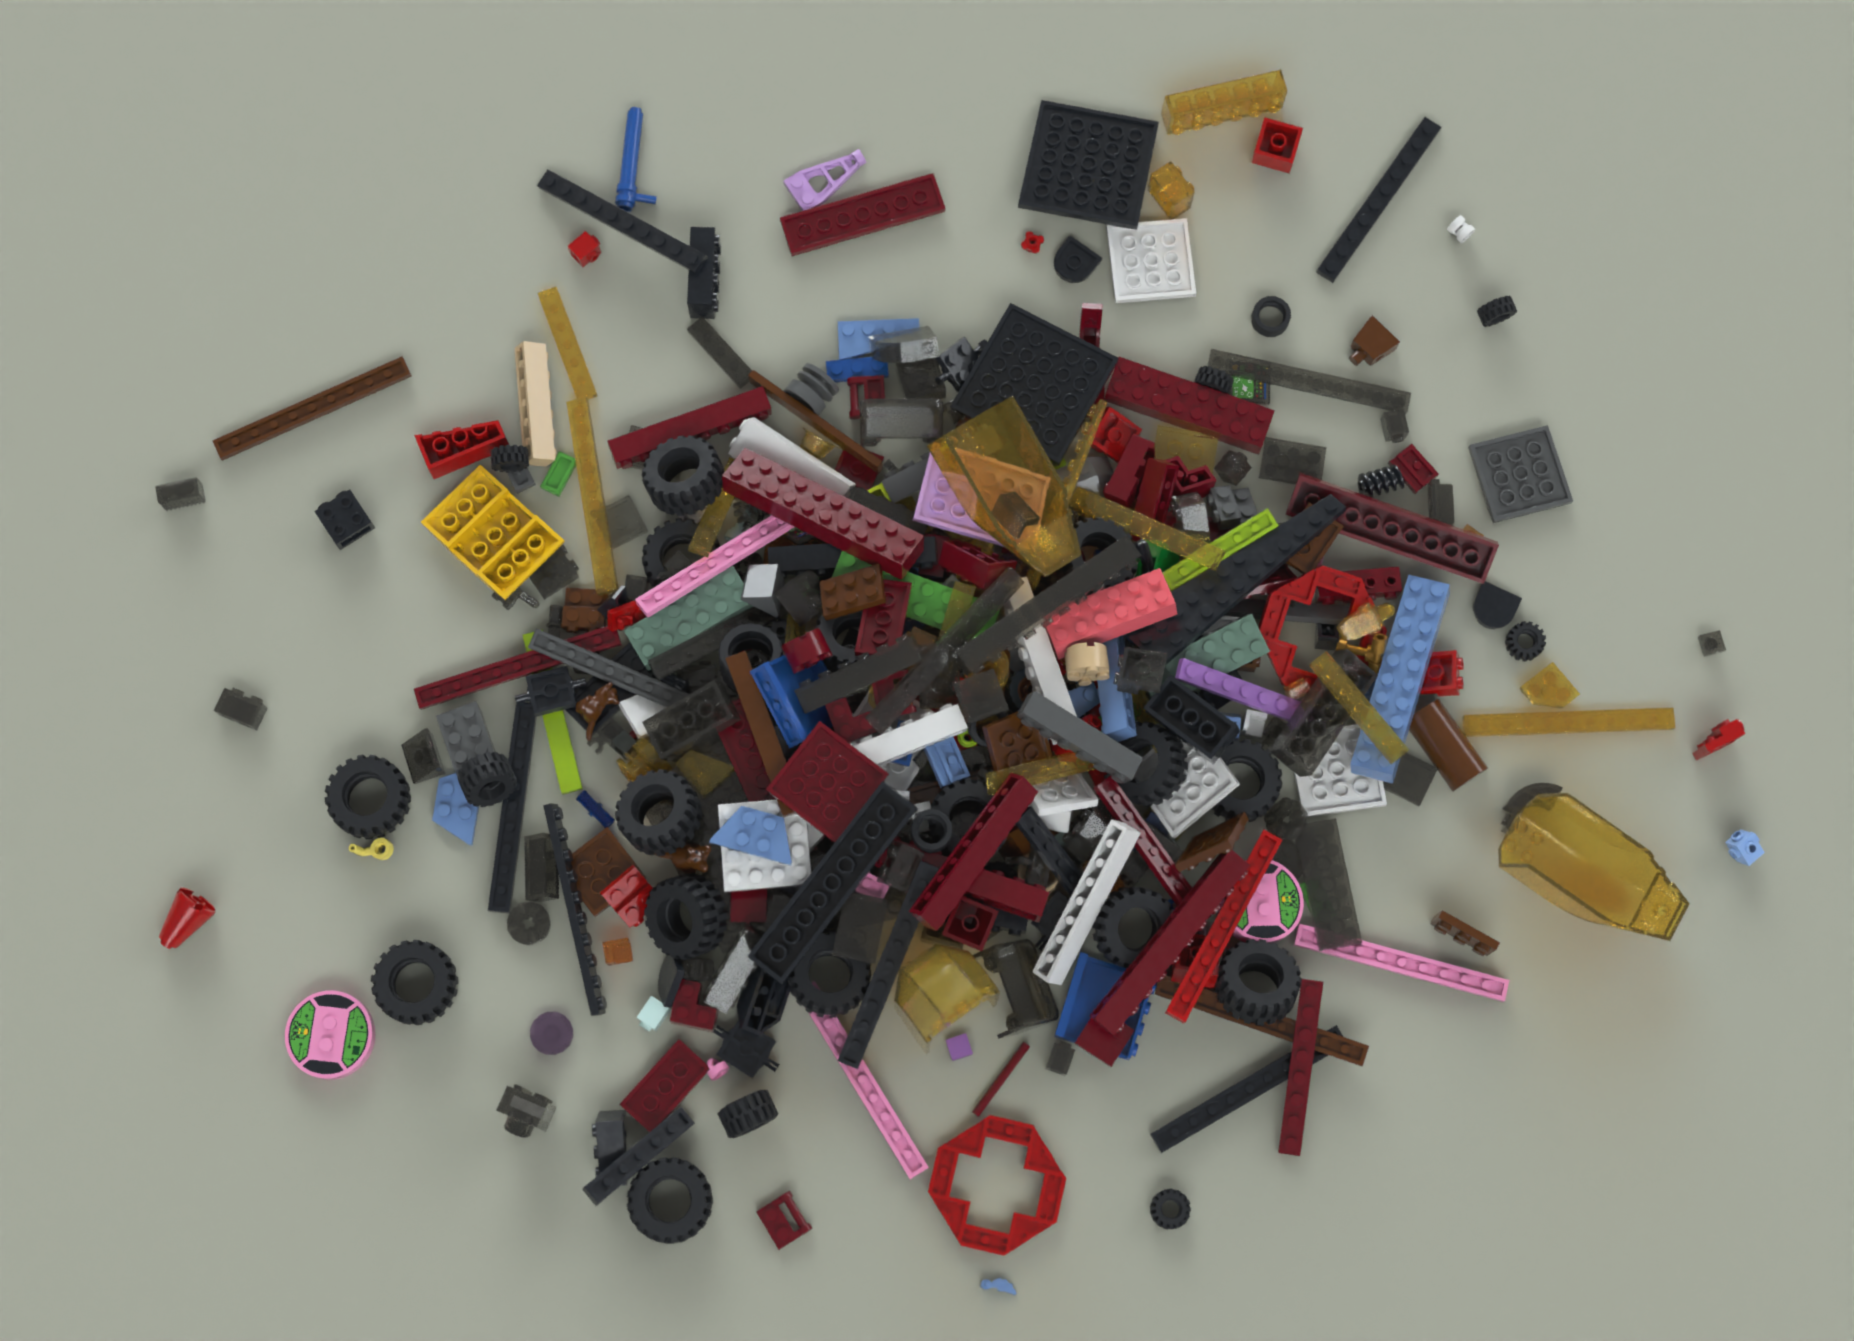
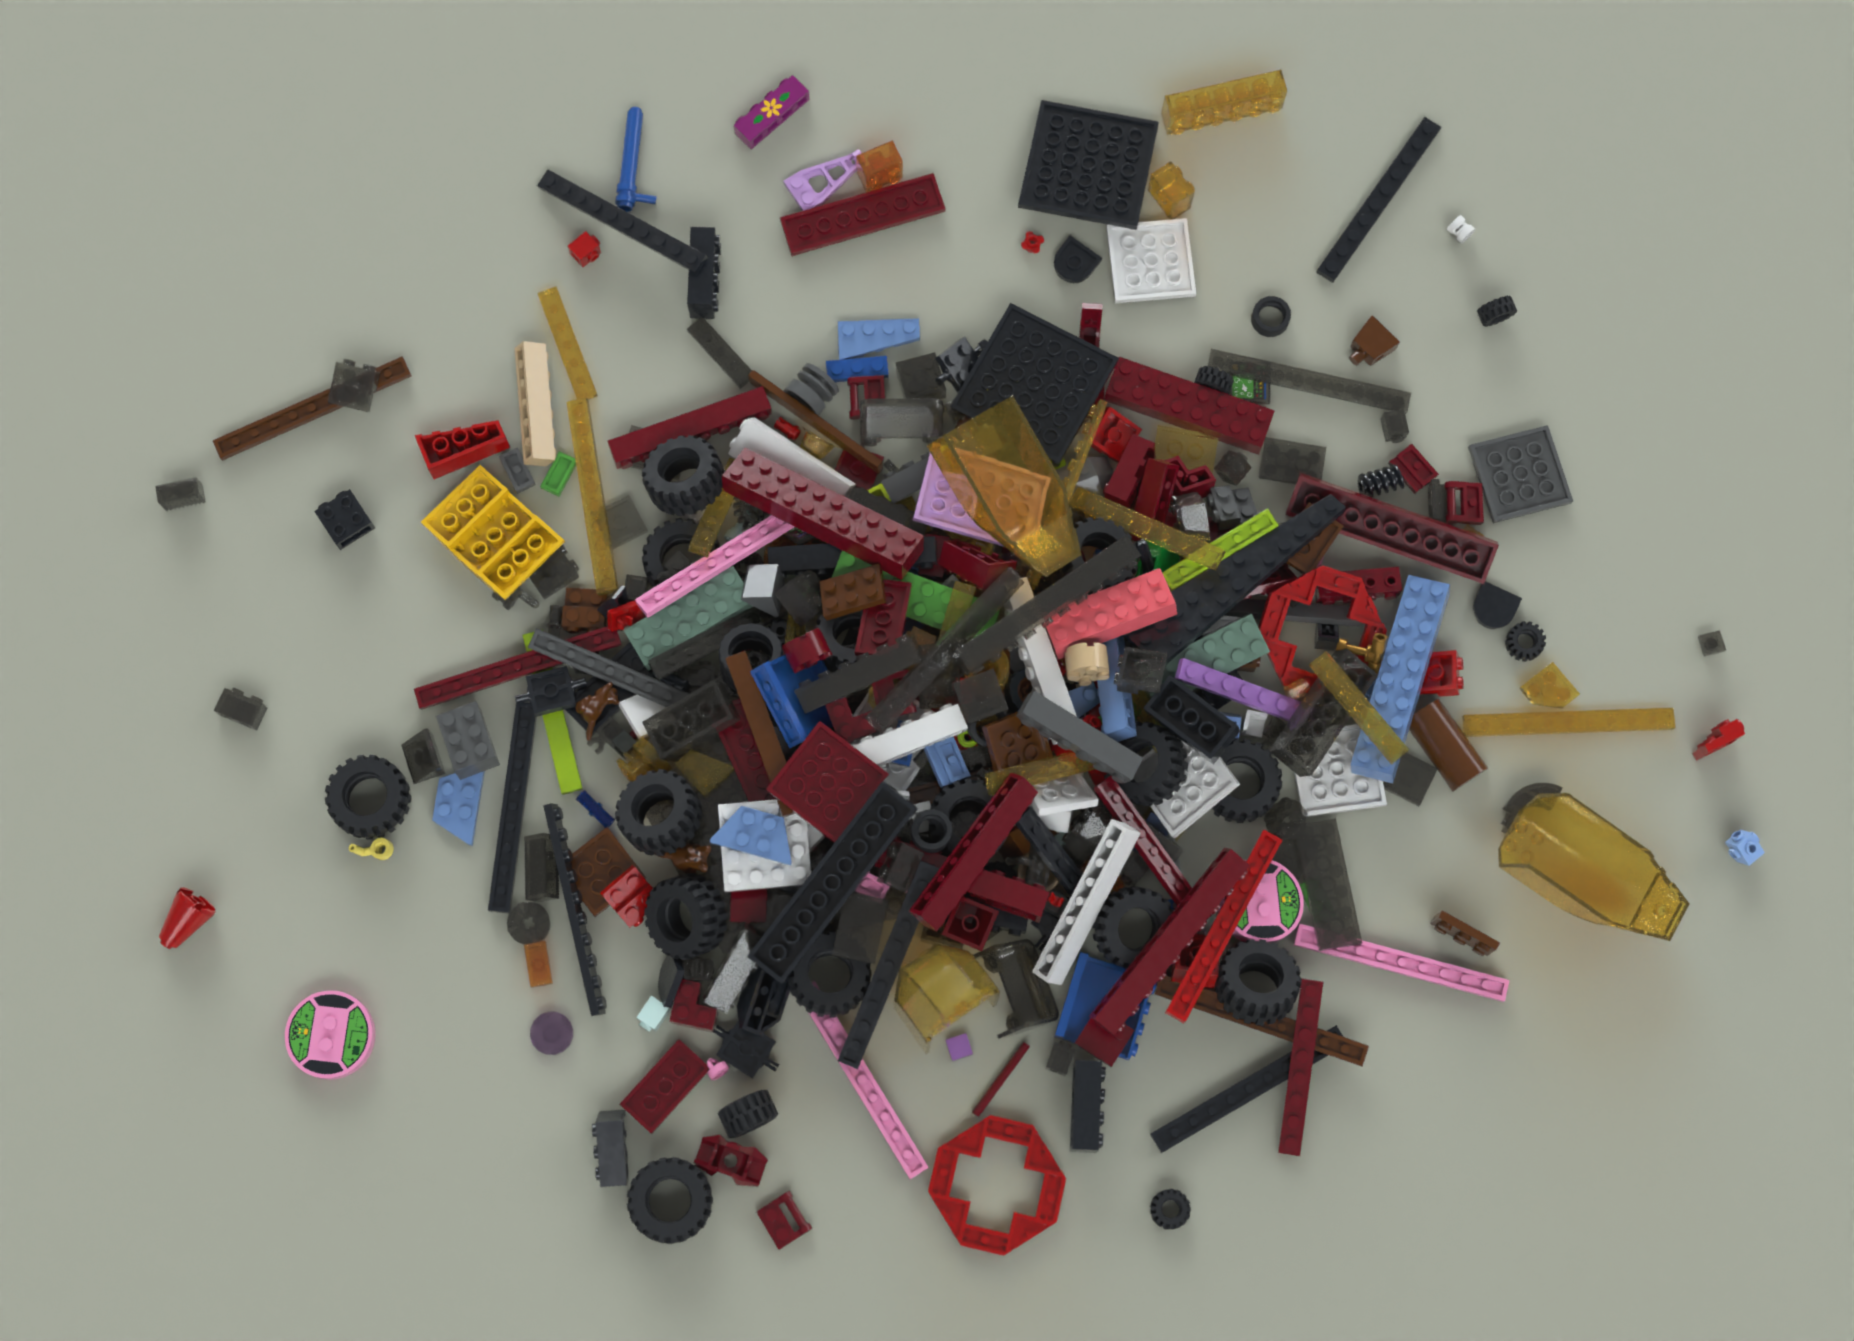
(353, 385): none -> clear smoke plate
(391, 965): black tyre -> none
(487, 779): black tyre -> none
(509, 458): black tyre -> none
(525, 1111): clear smoke piece -> none
(538, 964): none -> clear orange plate
(617, 951): clear orange panel -> none
(638, 1156): black plate -> none
(749, 1160): none -> dark red piece
(771, 112): none -> magenta brick
(787, 428): none -> red pin
(879, 166): none -> clear orange brick
(904, 345): clear smoke brick -> none
(999, 1284): medium blue piece -> none
(1014, 513): clear smoke panel -> none
(1055, 904): none -> pearl dark grey piece
(1085, 1106): none -> black brick
(1212, 842): reddish brown plate -> none
(1277, 145): red brick -> none
(1365, 621): clear yellow hinge -> none
(1470, 501): none -> dark red plate

